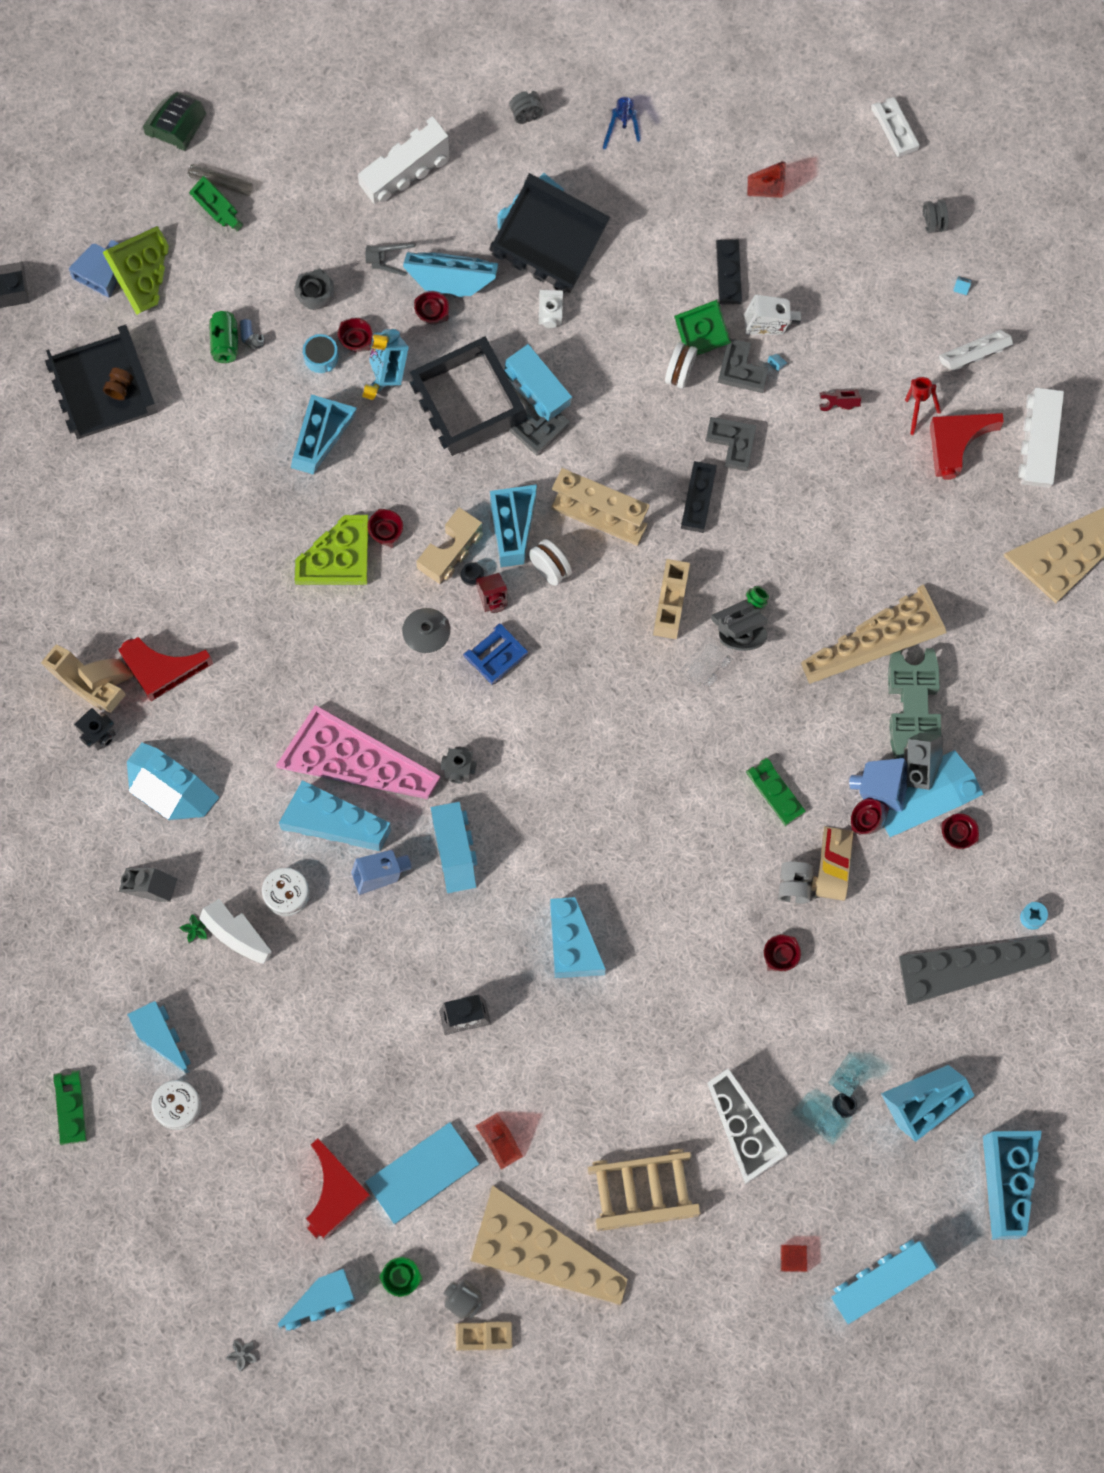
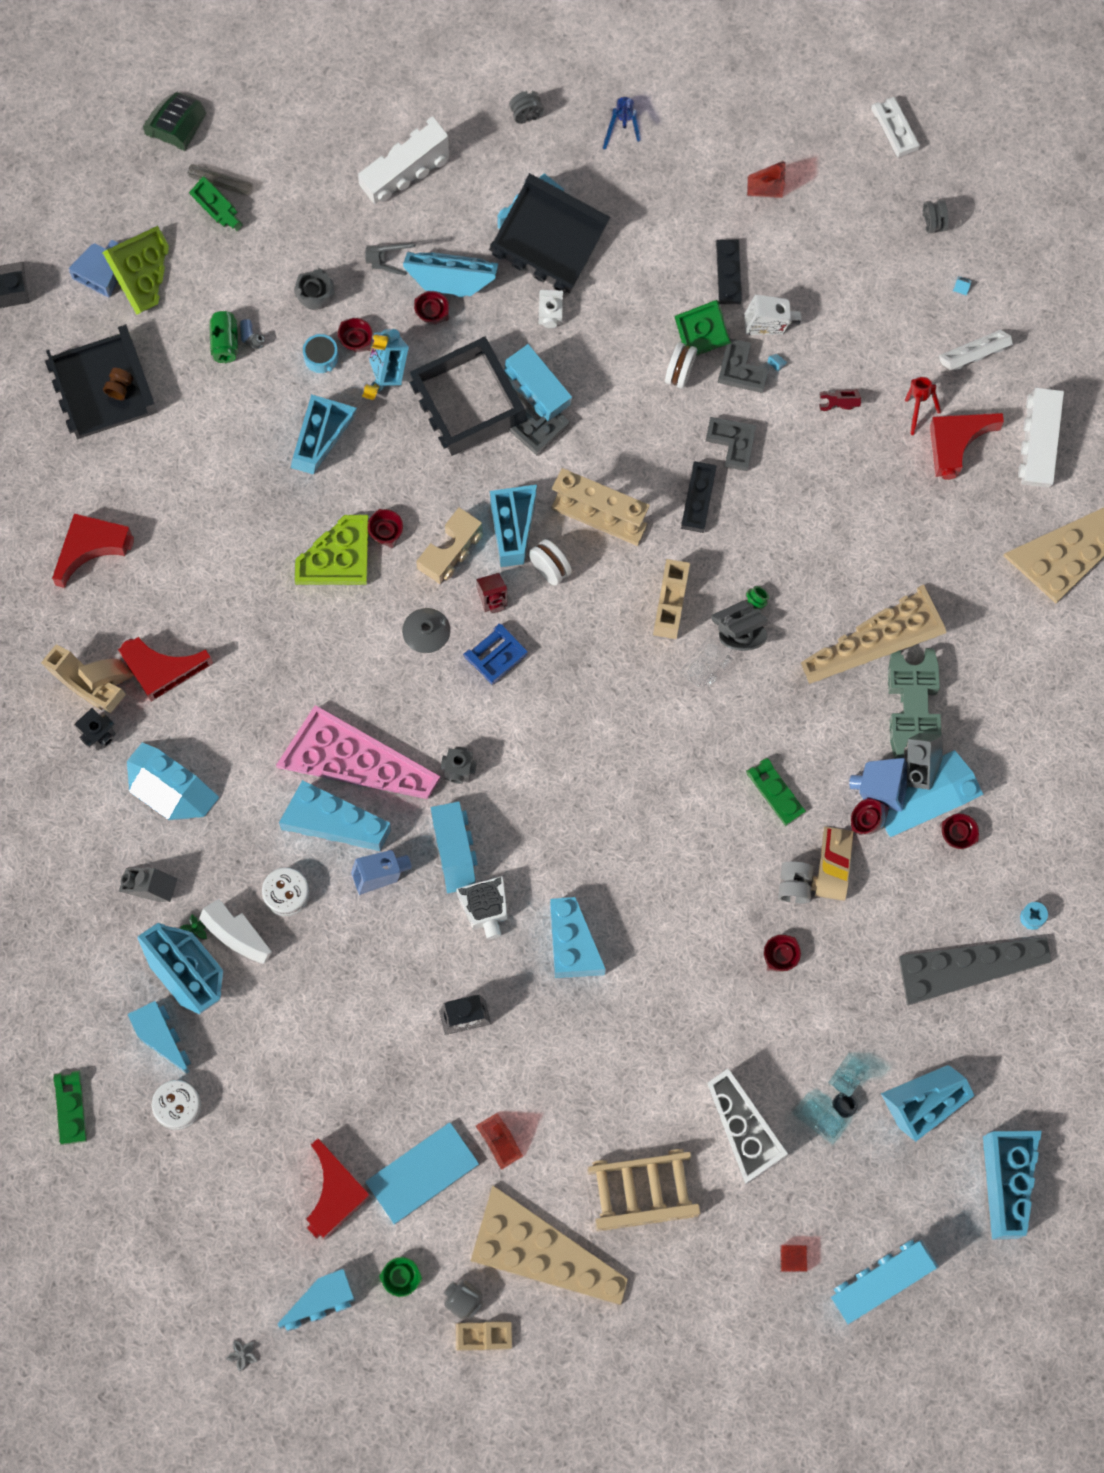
(87, 540): none -> red arch
(183, 966): none -> medium azure wedge
(470, 573): black plate -> none
(485, 905): none -> torso

